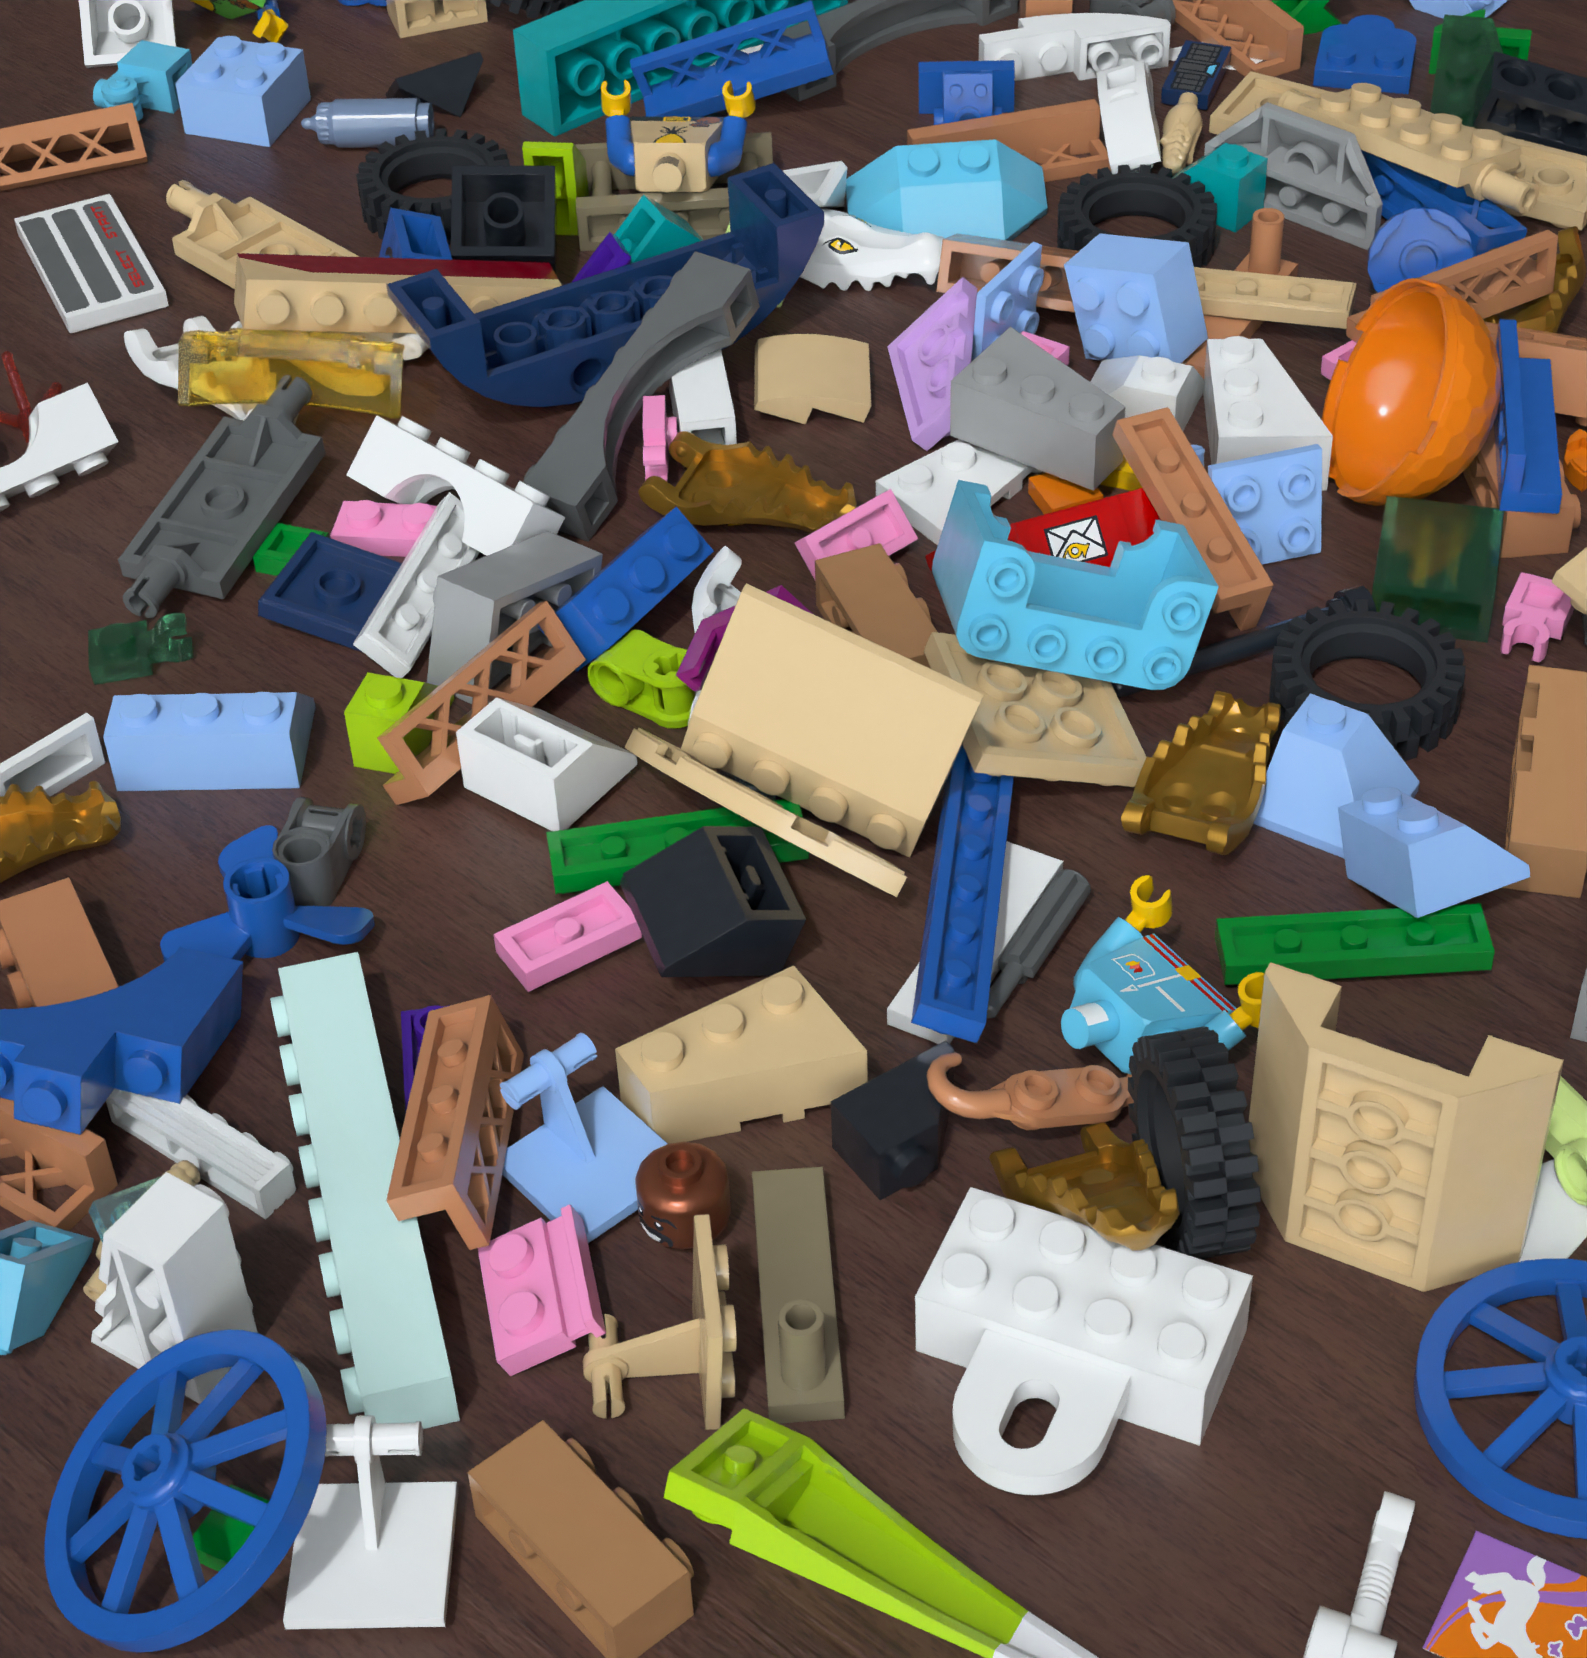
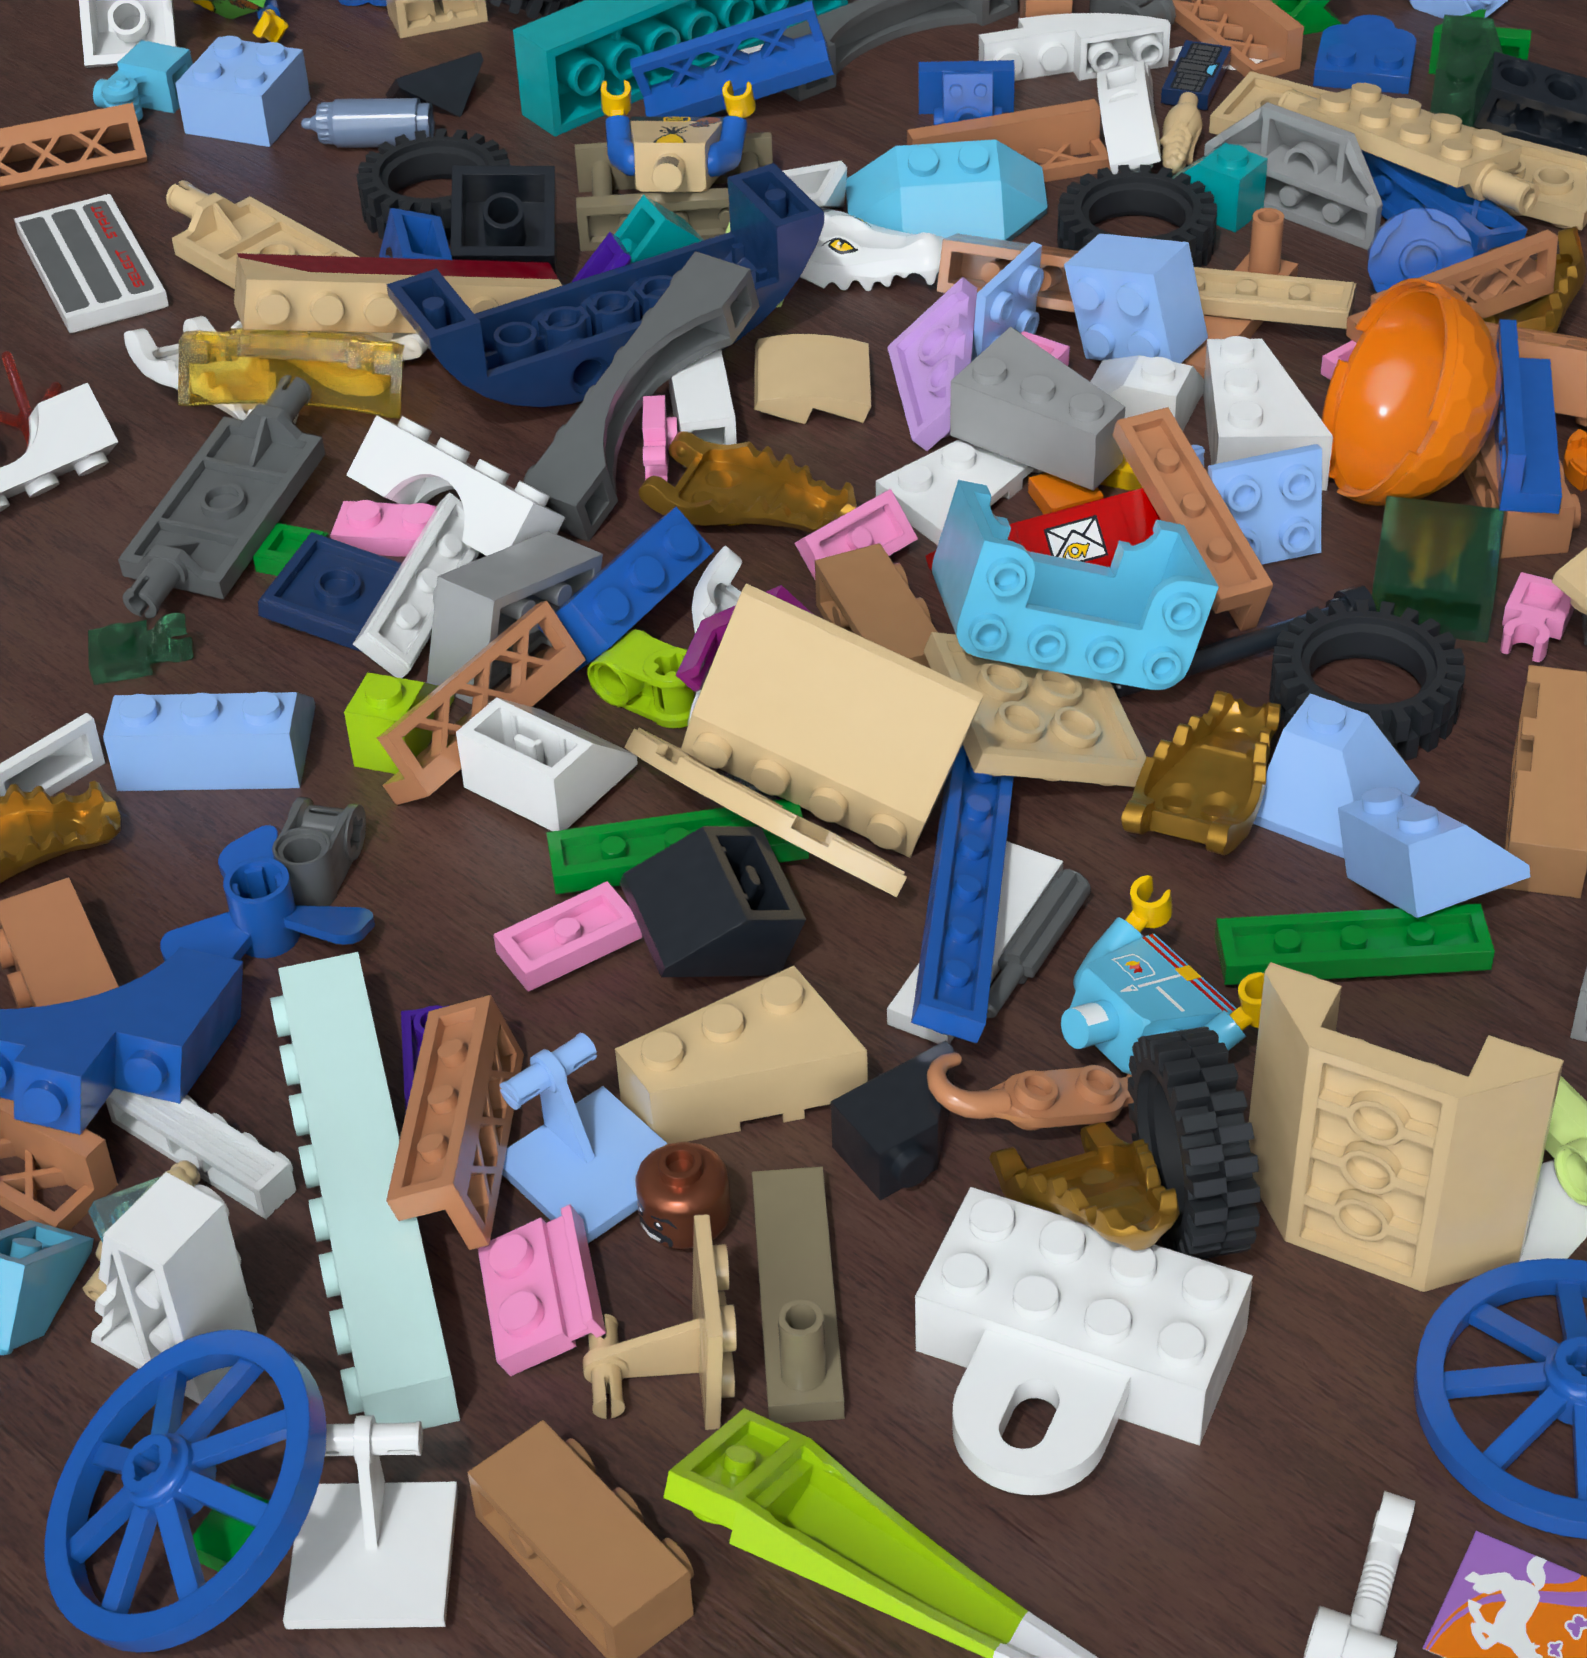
(570, 178): lime slope -> none

